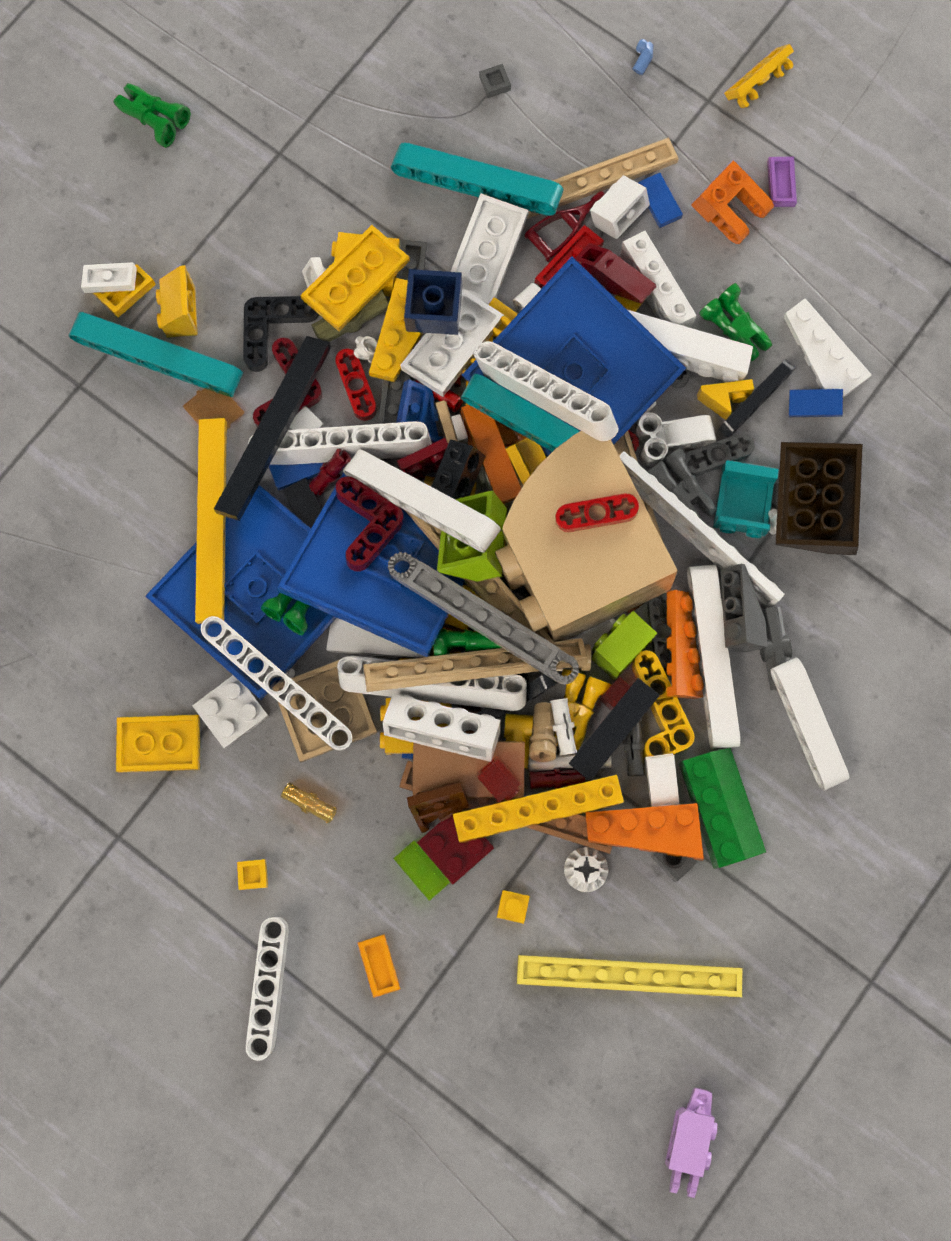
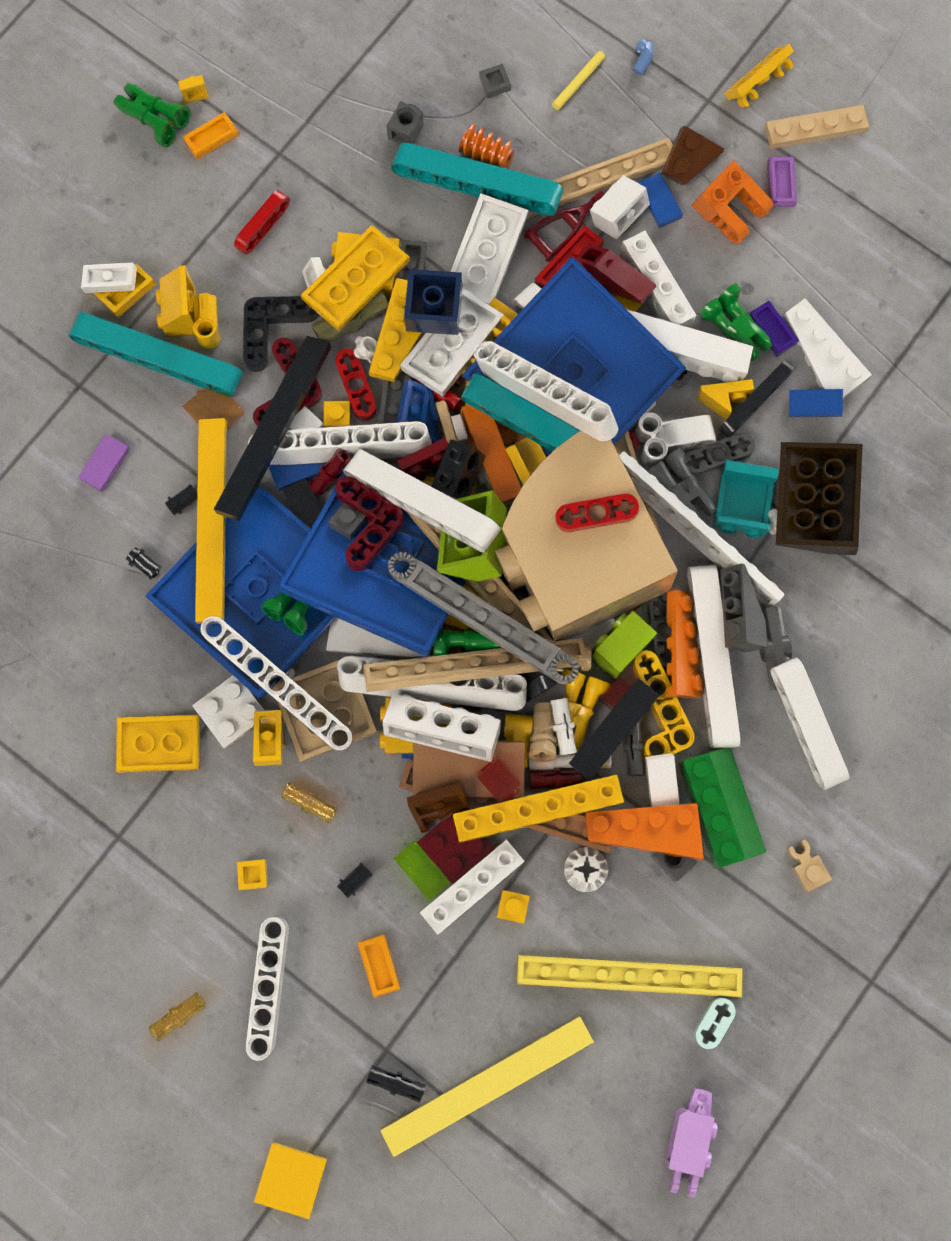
(104, 463): none -> medium lavender tile
(143, 563): none -> black pin
(177, 1016): none -> clear yellow pin
(181, 500): none -> black pin
(193, 89): none -> yellow plate
(206, 320): none -> yellow piece
(210, 136): none -> light orange tile
(261, 222): none -> red beam
(268, 738): none -> yellow slope
(290, 1180): none -> yellow tile
(337, 413): none -> yellow plate
(347, 521): none -> dark grey plate
(354, 880): none -> black pin
(396, 1083): none -> black pin
(403, 133): none -> dark grey brick
(472, 887): none -> white brick
(485, 148): none -> orange piece
(486, 1086): none -> light yellow tile
(578, 80): none -> light yellow bar
(689, 155): none -> reddish brown wing
(720, 1026): none -> light aqua beam
(775, 327): none -> dark purple tile
(810, 869): none -> tan plate
(816, 126): none -> tan plate

